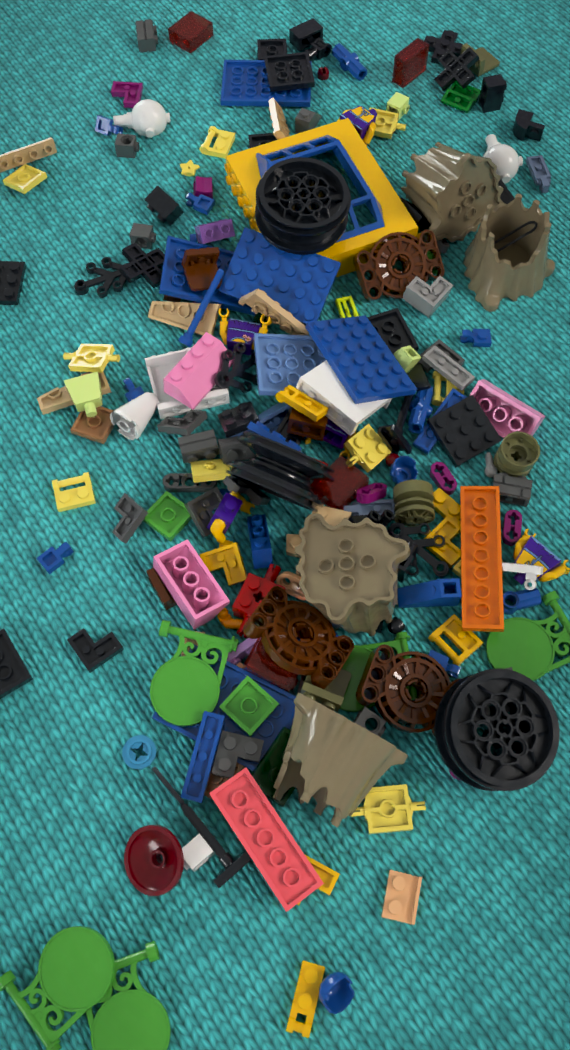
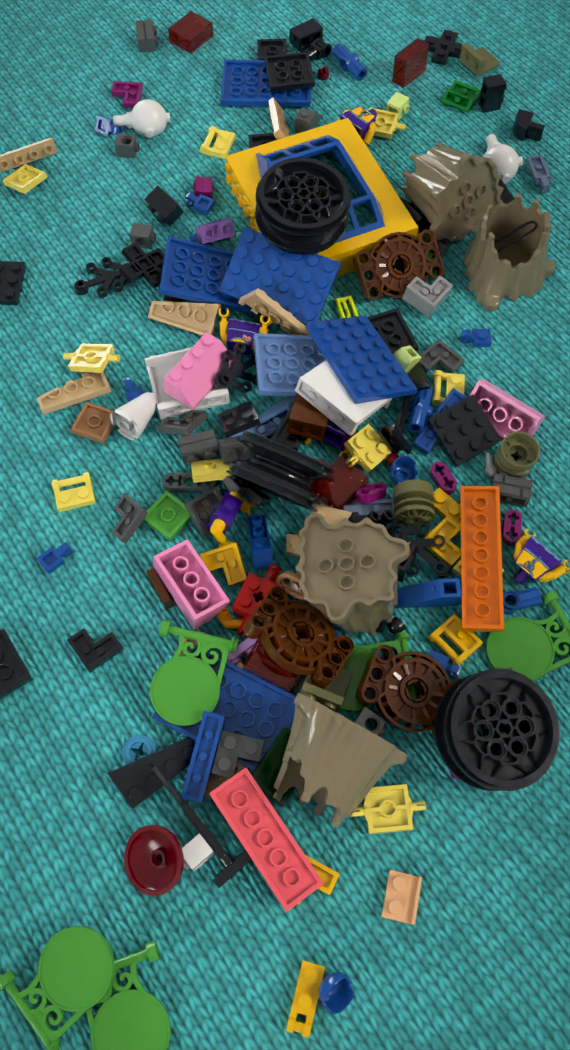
(85, 393): yellowish green torso -> none
(137, 779): none -> black wing
(187, 337): blue piece -> none
(189, 169): light yellow plate -> none
(201, 267): reddish brown bracket -> none
(249, 706): bright green plate -> none
(262, 430): blue plate -> none
(302, 403): yellow plate -> none
(448, 368): light grey plate -> none
(456, 69): black plate -> none
(530, 570): white piece -> none

